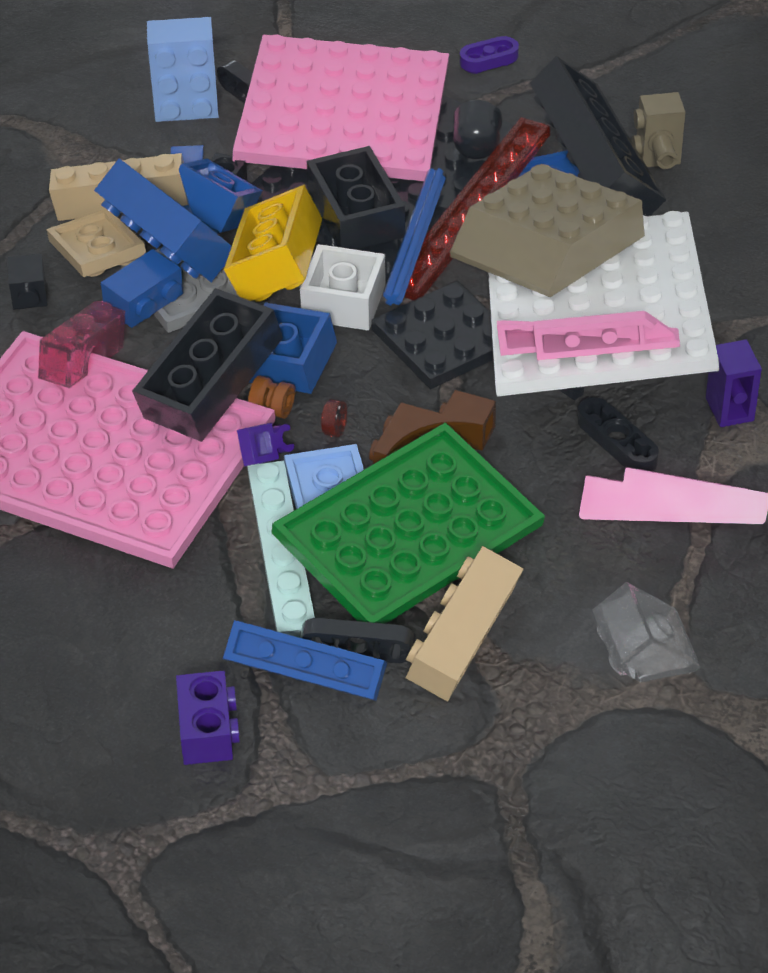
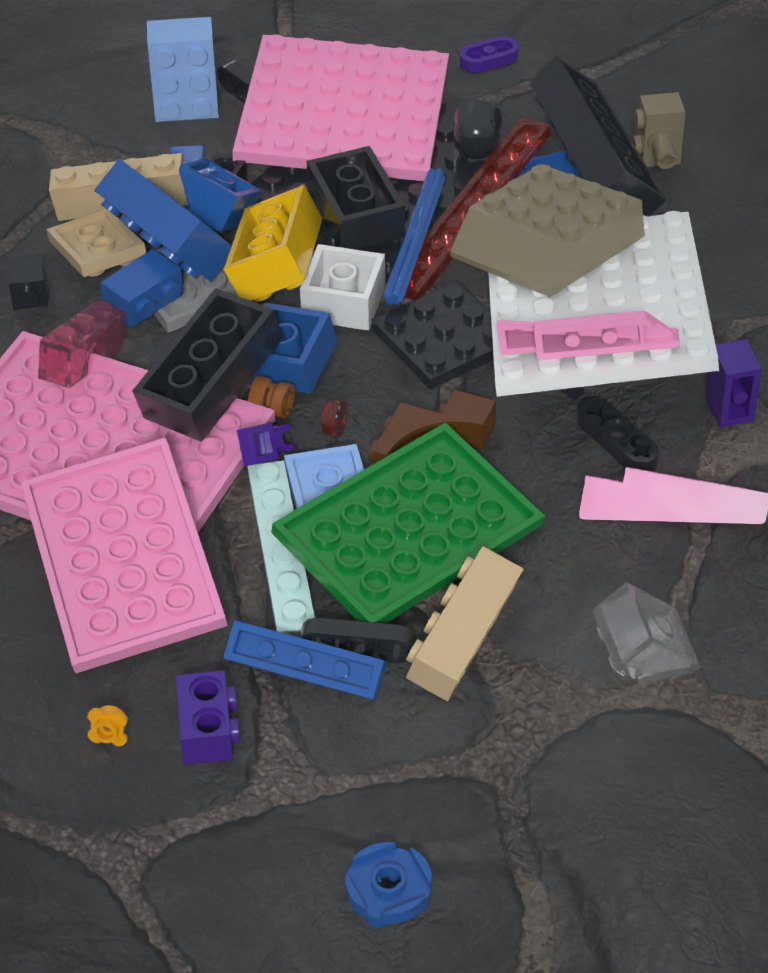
(108, 717): none -> light orange plate
(122, 555): none -> bright pink plate
(392, 905): none -> blue plate

